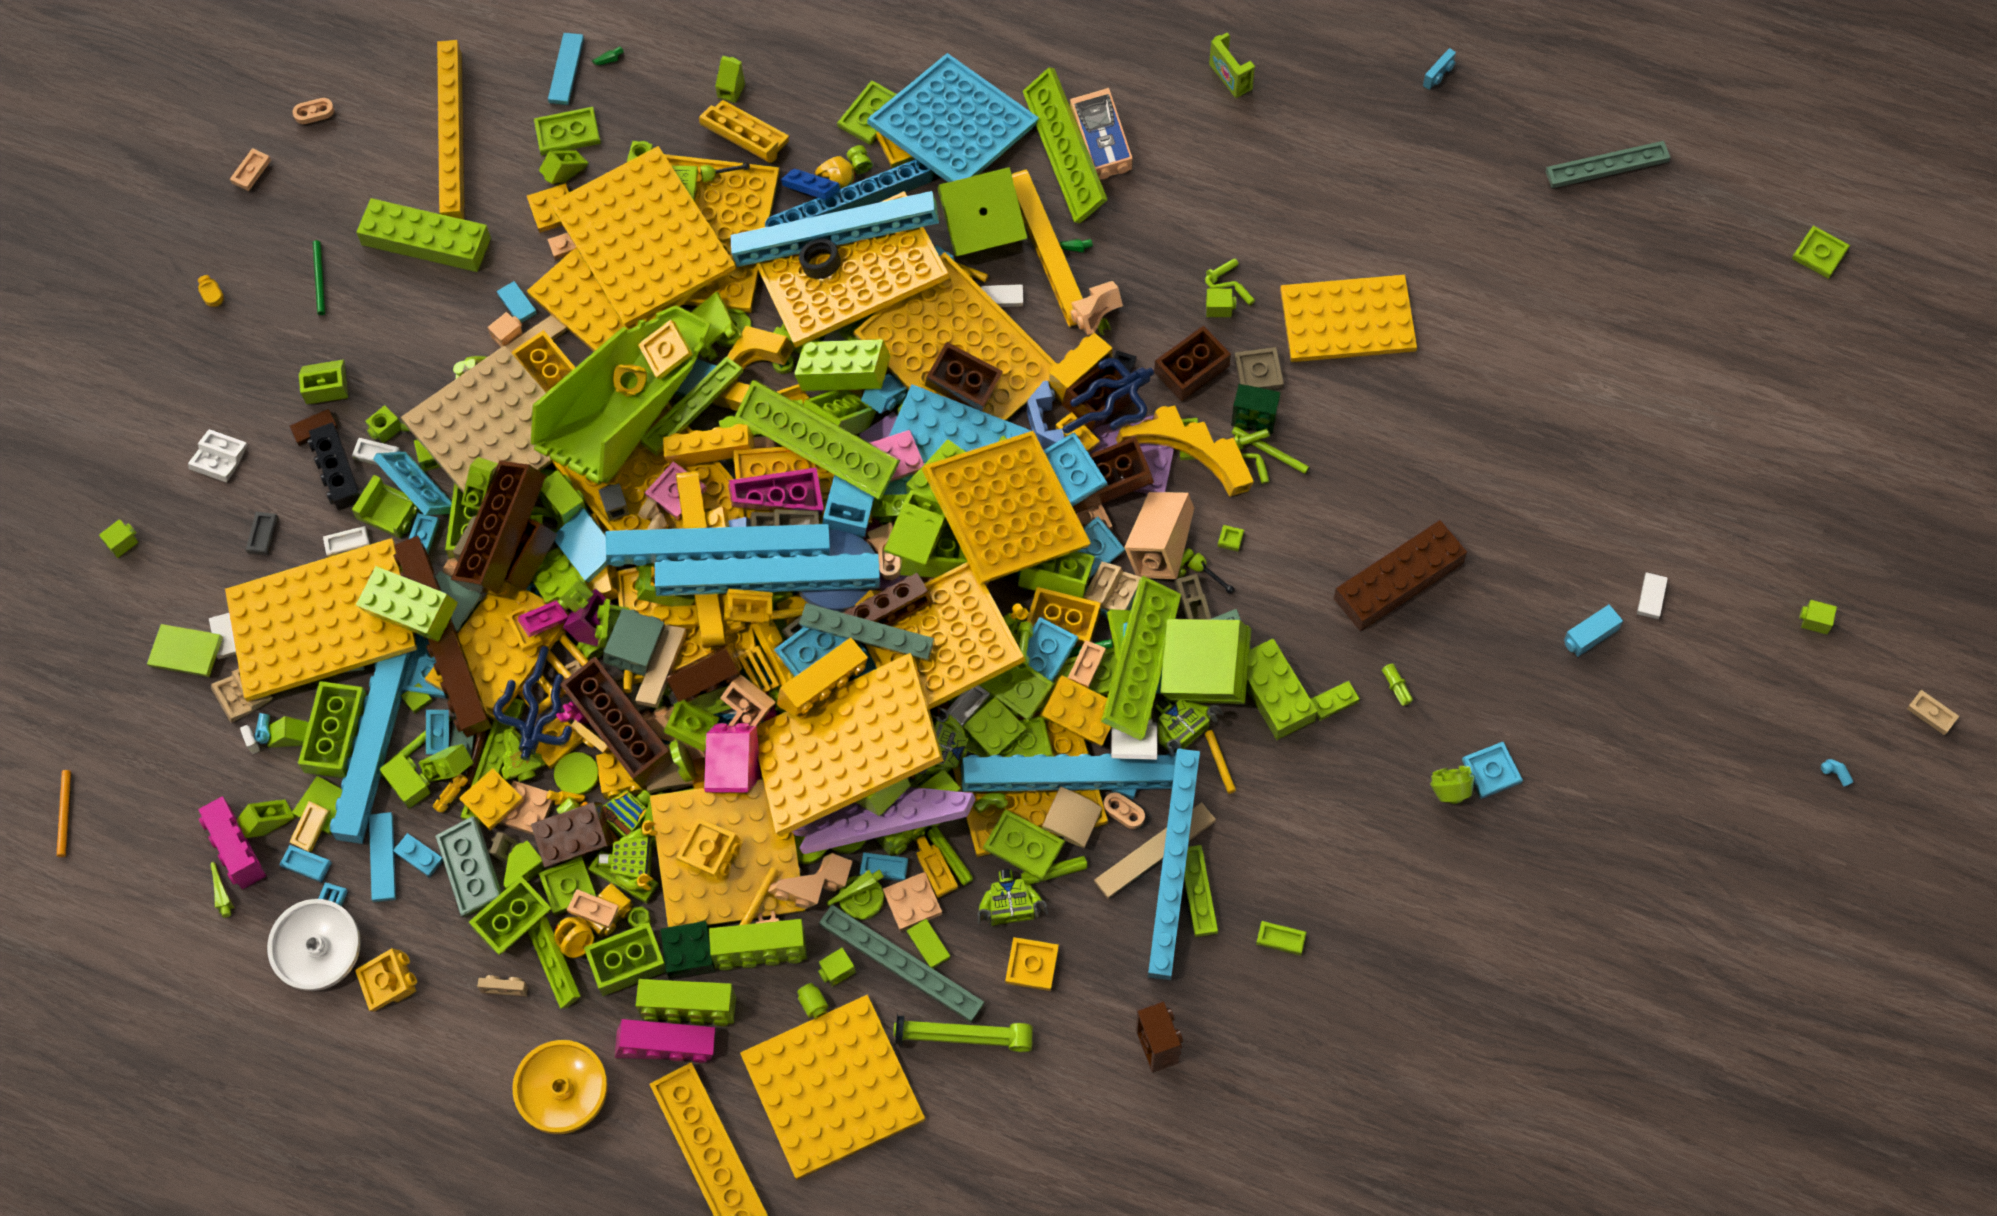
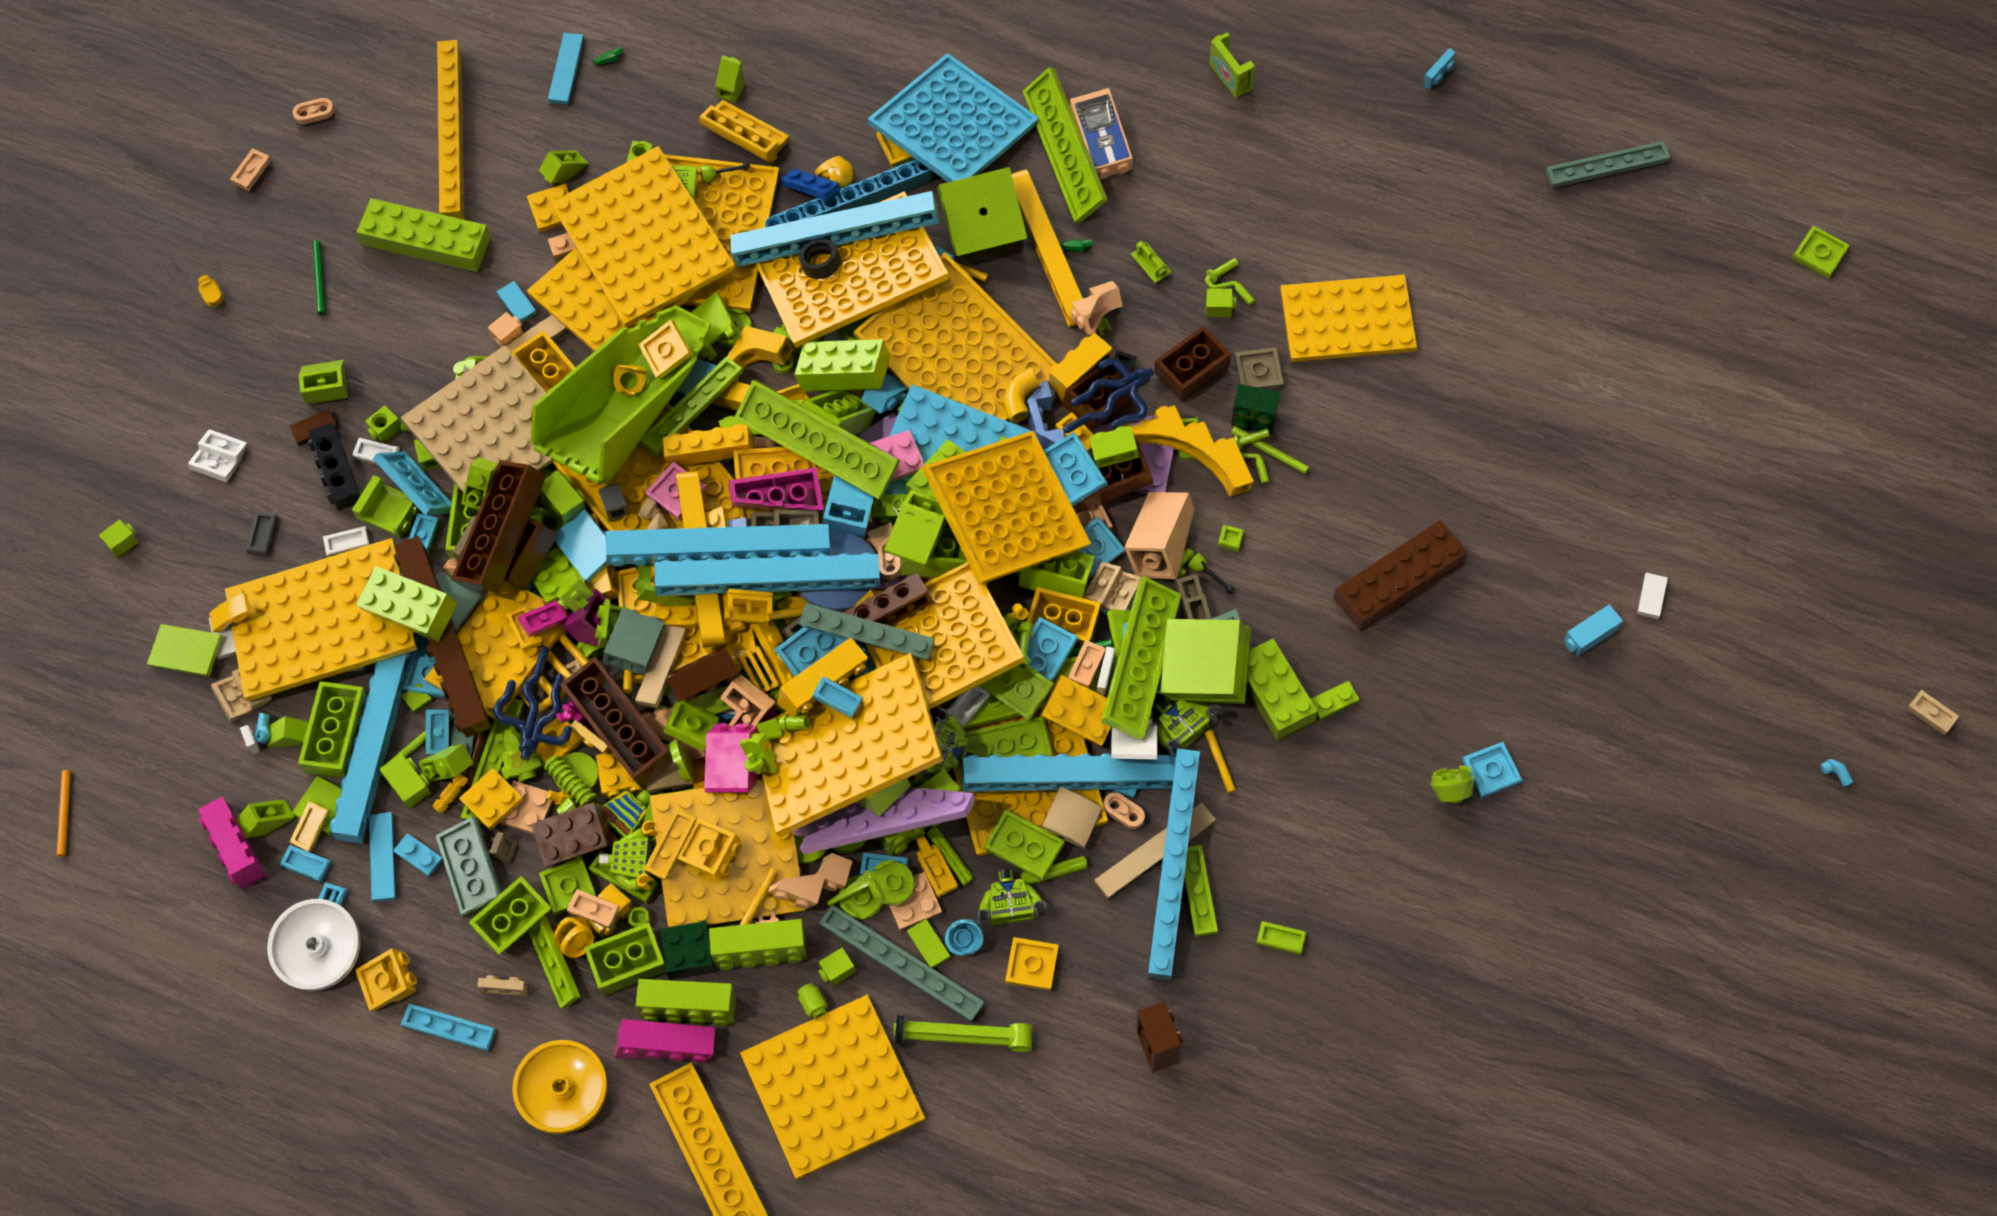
(222, 900): lime piece -> none
(229, 611): none -> yellow slope
(448, 1027): none -> medium azure tile
(522, 862): lime slope -> none
(567, 130): lime tile -> none
(569, 781): none -> lime piece
(669, 844): none -> yellow plate
(758, 756): none -> lime hips
(770, 728): none -> lime slope
(793, 722): none -> lime pin
(837, 697): none -> medium azure tile
(858, 157): lime wheel -> none
(867, 103): lime tile -> none
(891, 882): none -> lime tile
(963, 377): reddish brown brick -> none
(964, 937): none -> medium azure hair
(990, 799): lime arm -> none
(994, 727): lime plate -> none
(1006, 294): white tile -> none
(1016, 392): none -> yellow cylinder
(1106, 671): none -> white tile
(1114, 446): none -> lime brick
(1150, 262): none -> lime hinge
(1397, 684): lime axle -> none
(1818, 616): lime brick -> none

